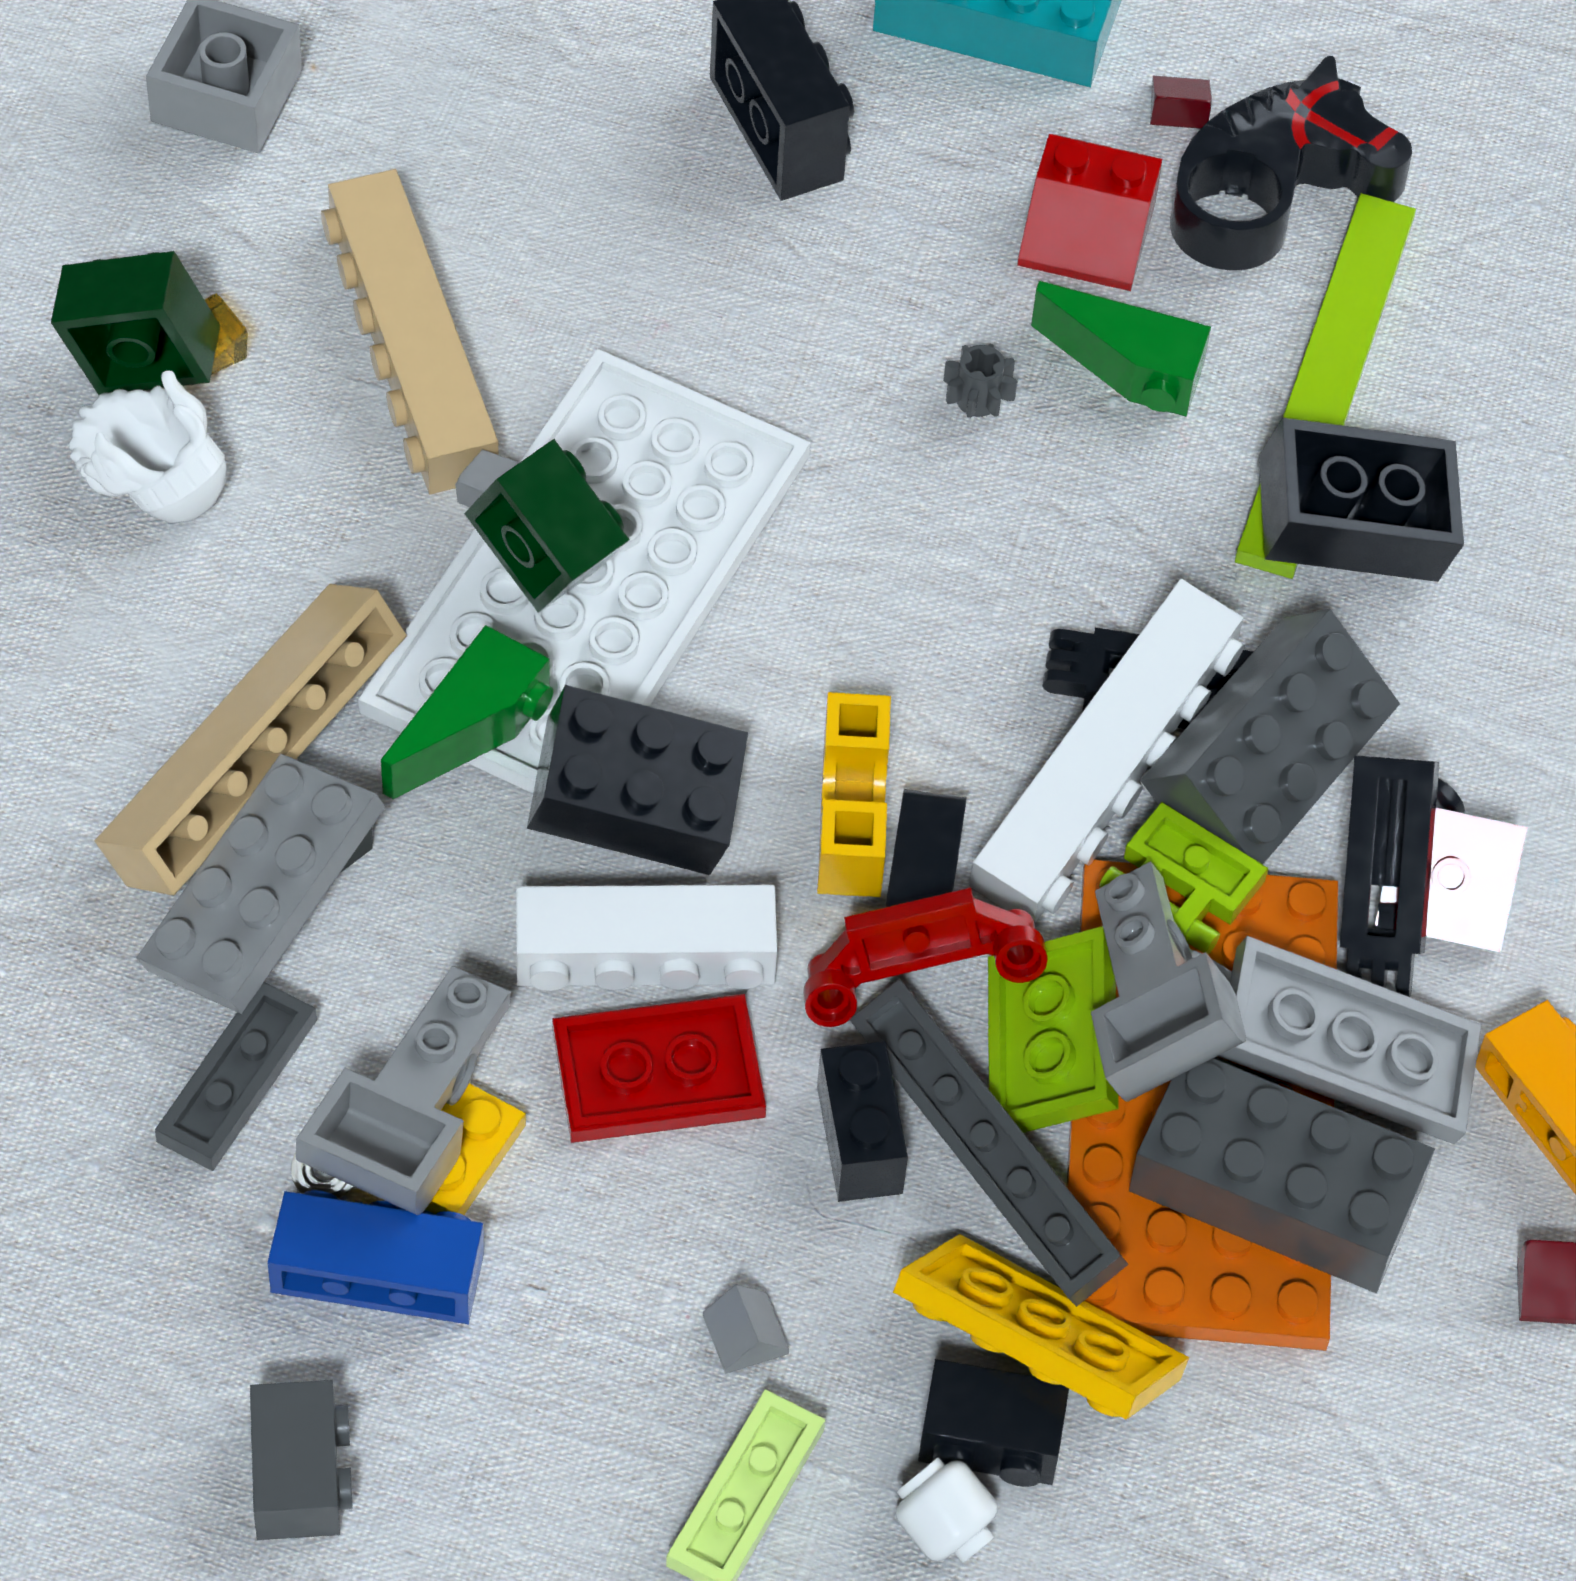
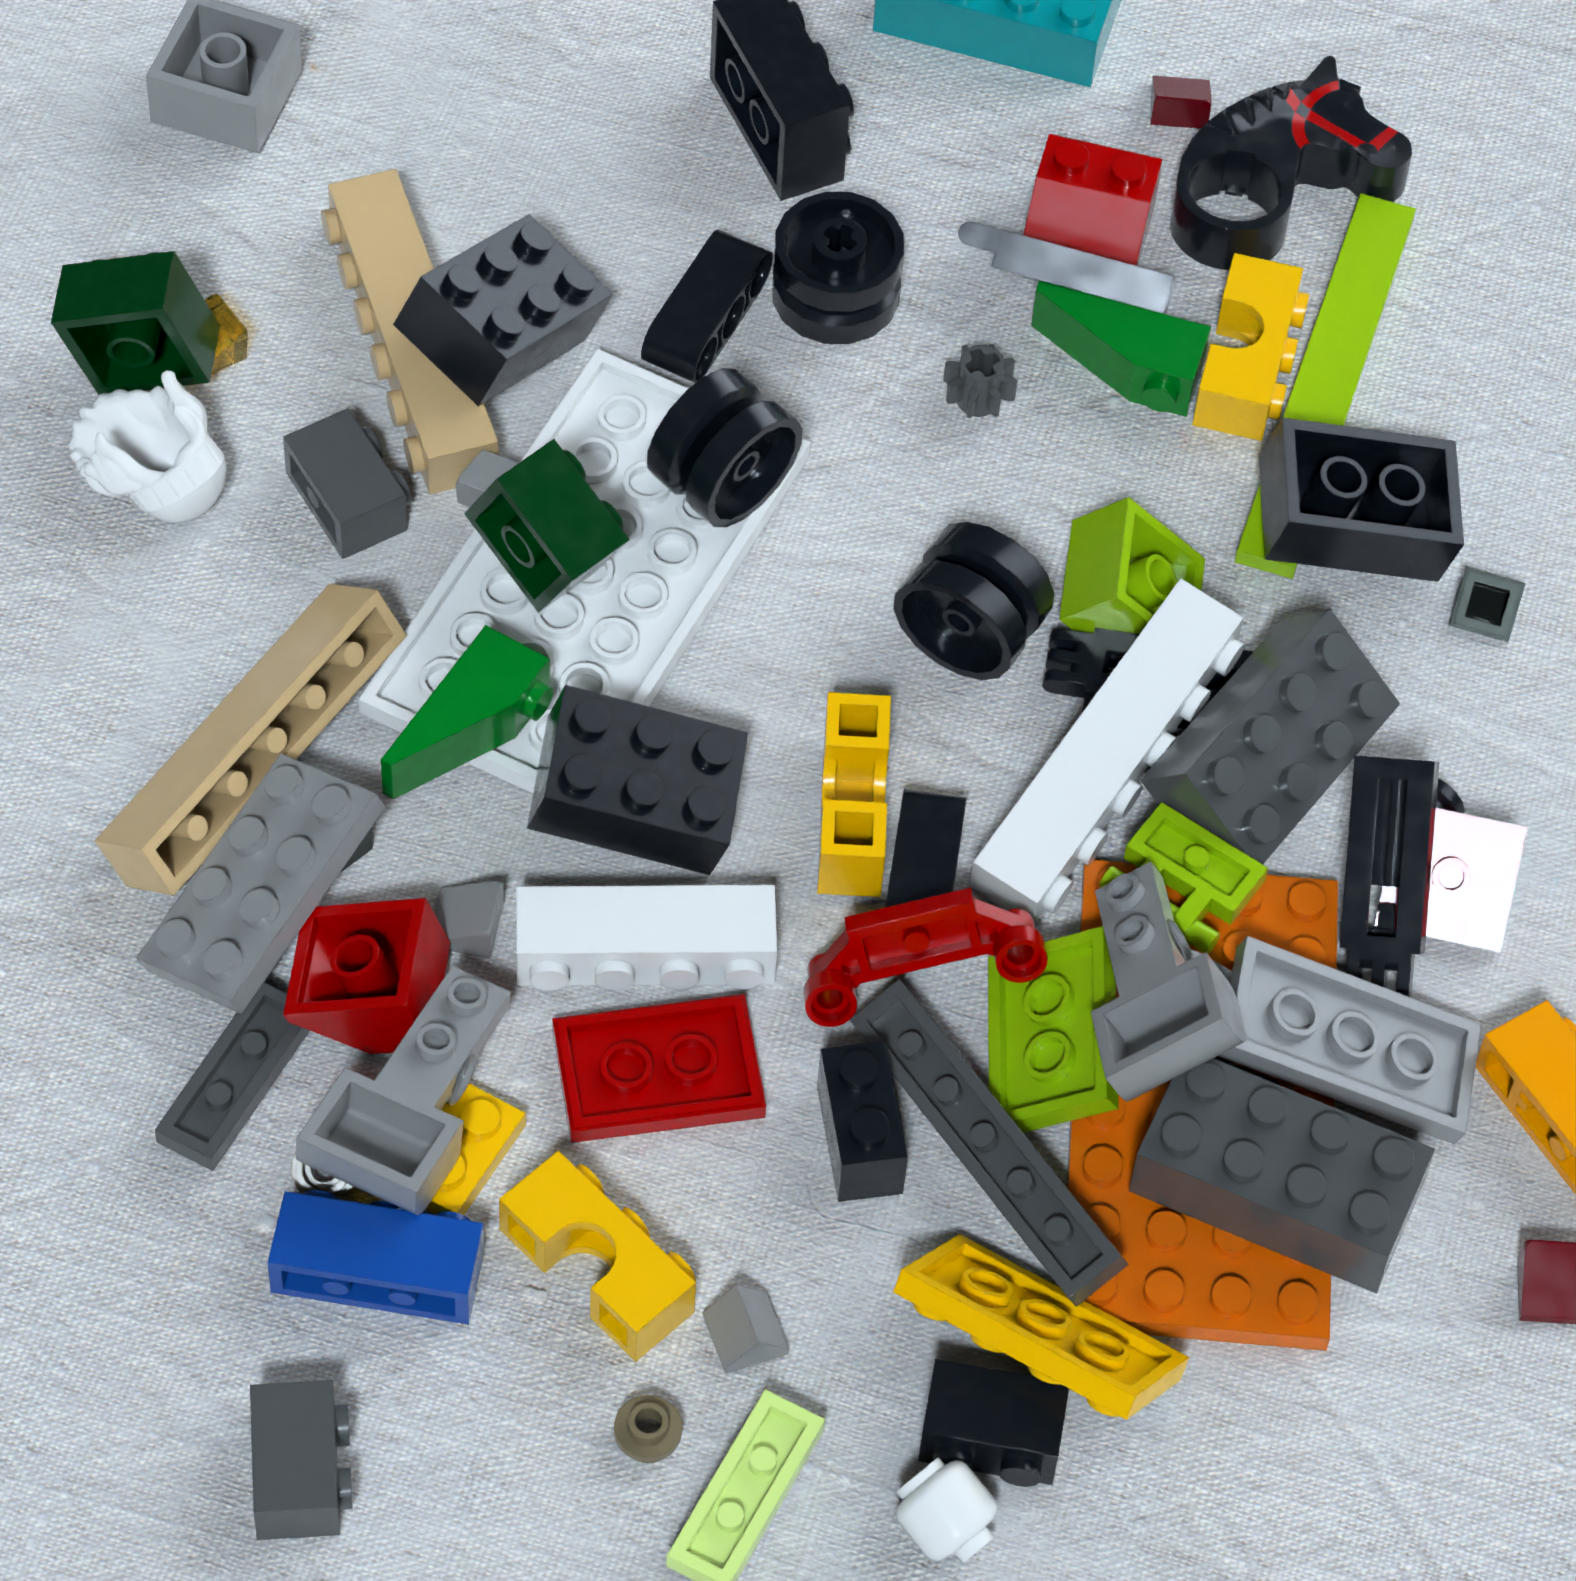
(347, 482): none -> dark grey brick
(366, 971): none -> red slope
(471, 916): none -> light grey slope
(502, 309): none -> black brick
(566, 1213): none -> yellow arch
(648, 1446): none -> dark tan plate
(706, 306): none -> black beam
(724, 447): none -> black wheel
(837, 267): none -> black wheel
(974, 600): none -> black wheel
(1071, 267): none -> hinge
(1123, 568): none -> lime slope
(1241, 383): none -> yellow arch
(1487, 604): none -> pearl dark grey slope

